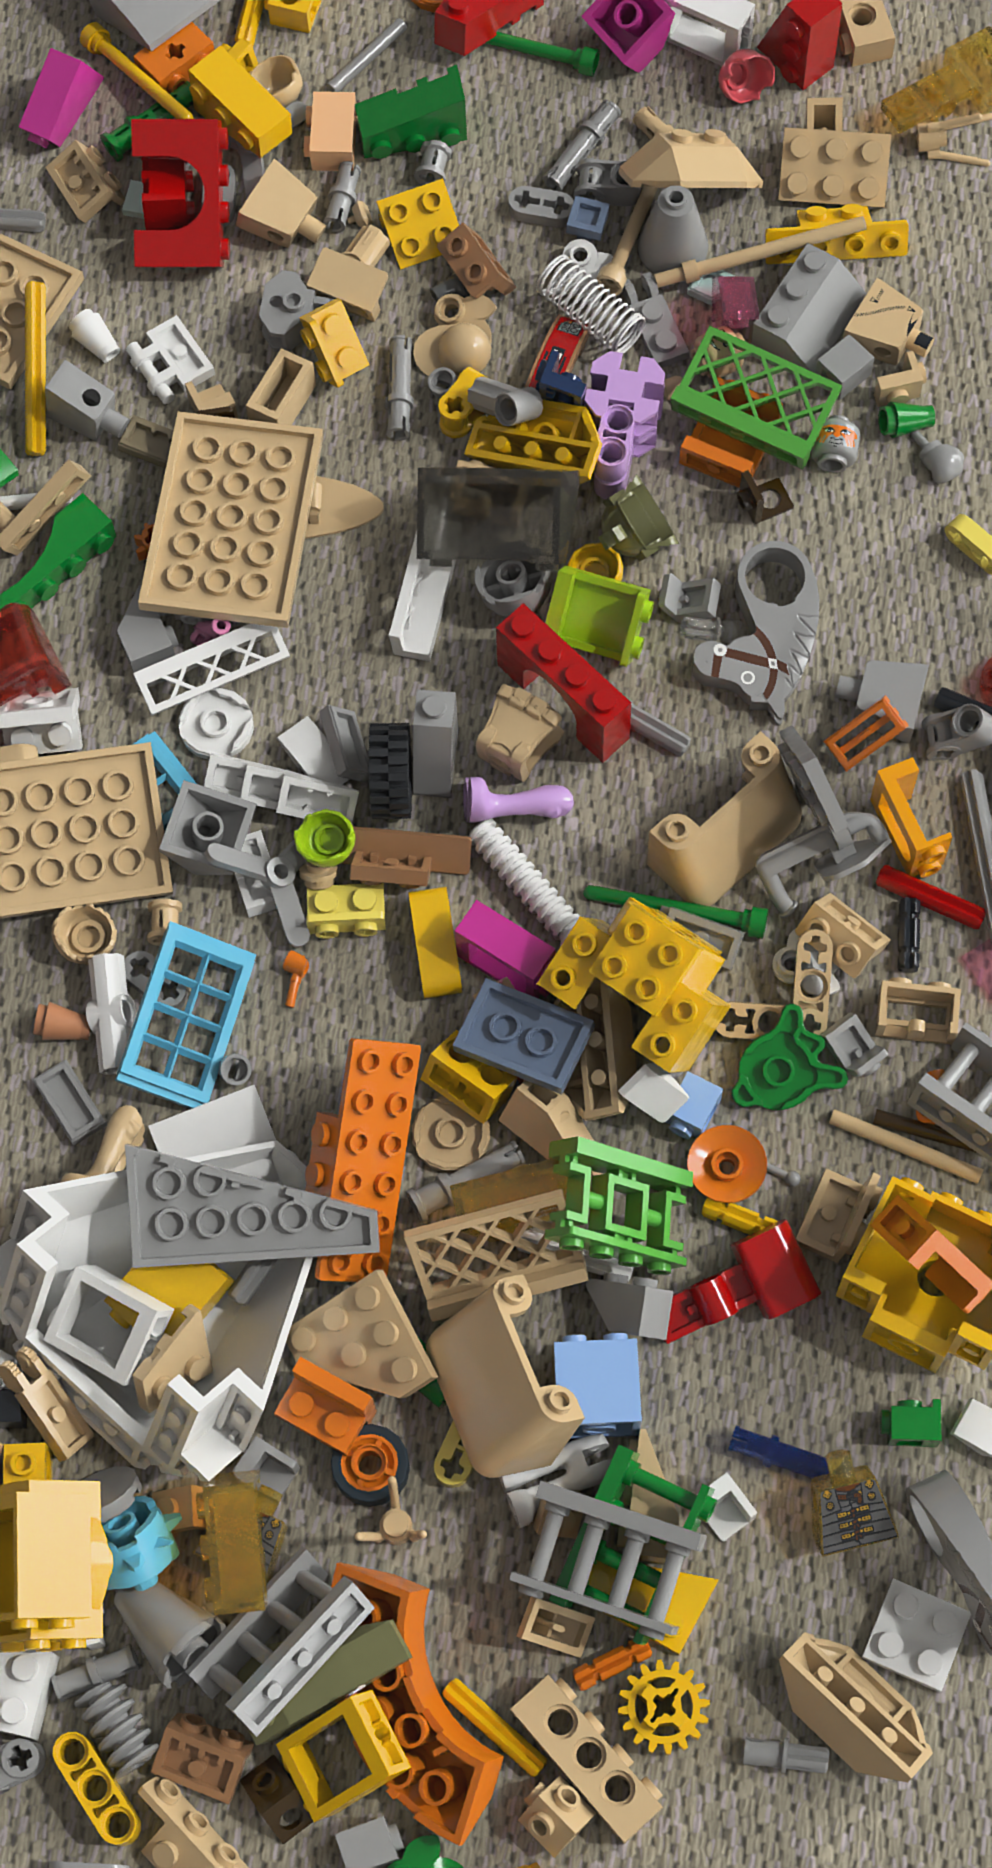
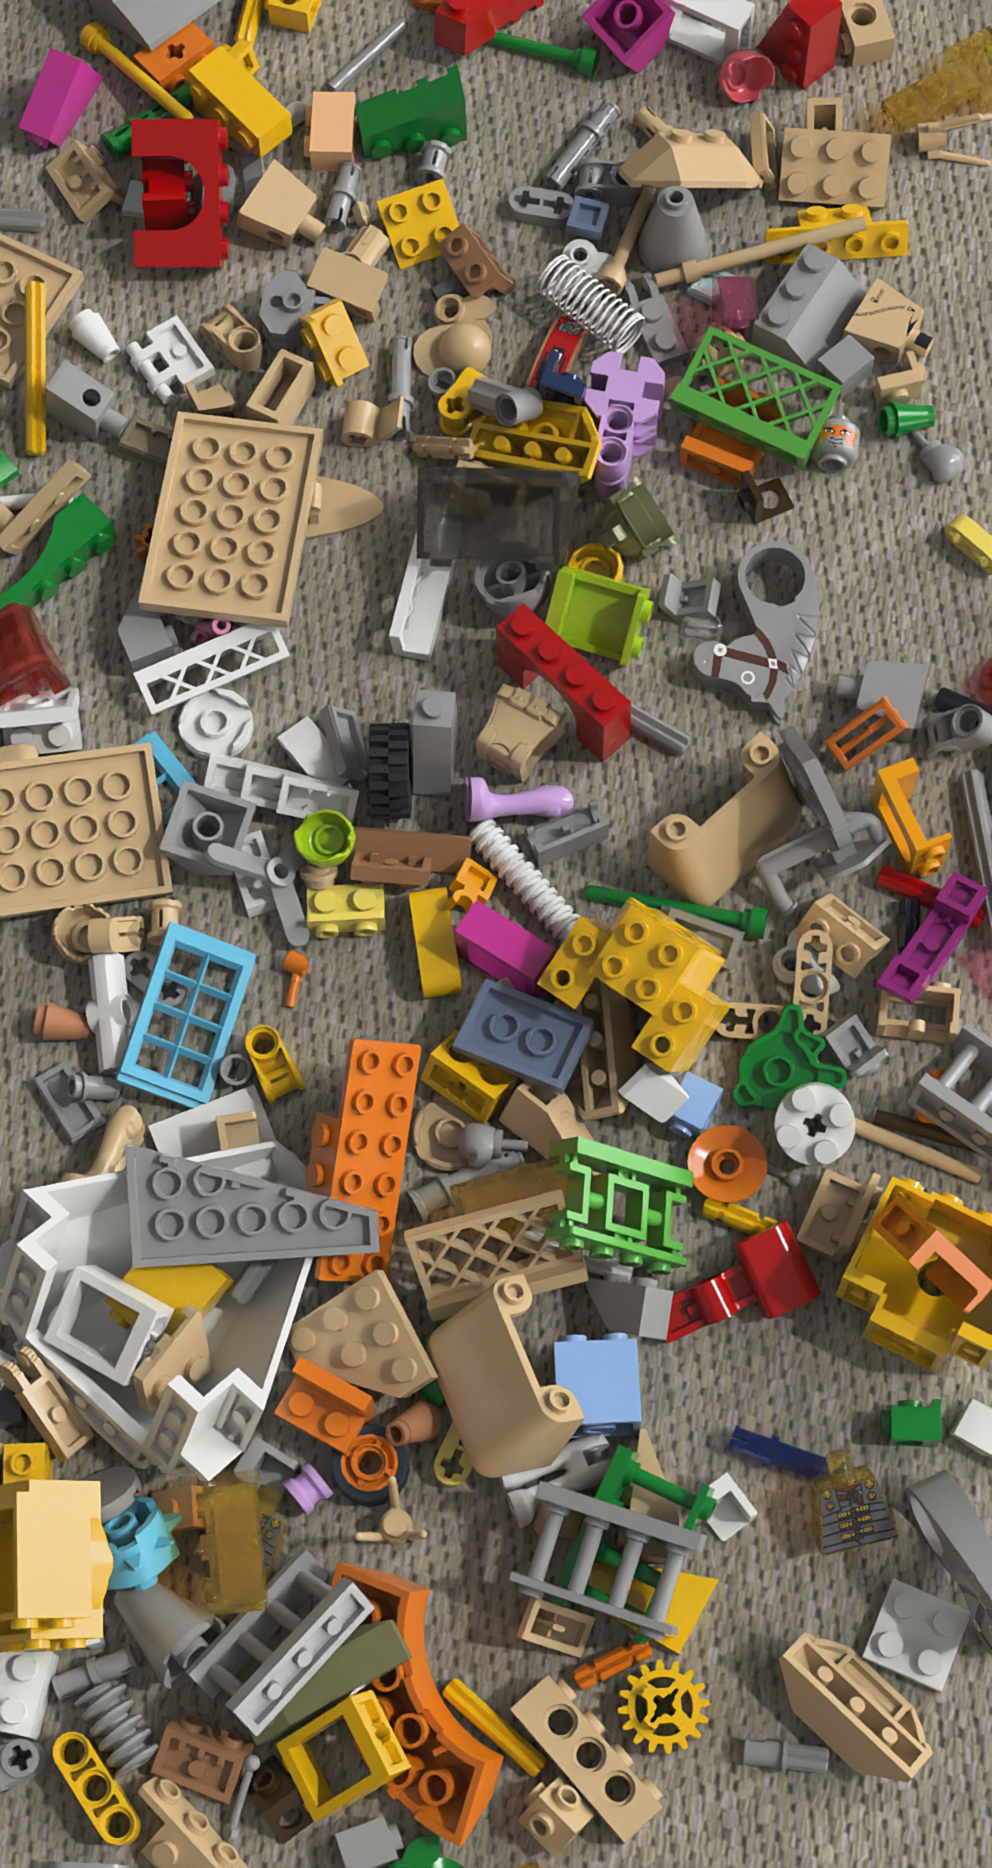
(92, 1087): none -> light grey pin
(116, 934): none -> tan piece
(231, 1829): none -> light grey hinge
(232, 334): none -> tan piece
(237, 1130): none -> tan panel
(273, 1070): none -> yellow piece
(280, 78): tan hair -> none
(307, 1488): none -> lavender wheel
(368, 425): none -> tan panel
(416, 1424): none -> nougat cone
(444, 447): none -> tan axle
(471, 884): none -> light orange plate
(482, 1142): none -> light grey piece
(567, 834): none -> light grey hinge
(764, 149): none -> tan tile
(823, 1145): none -> white brick
(934, 940): none -> magenta slope

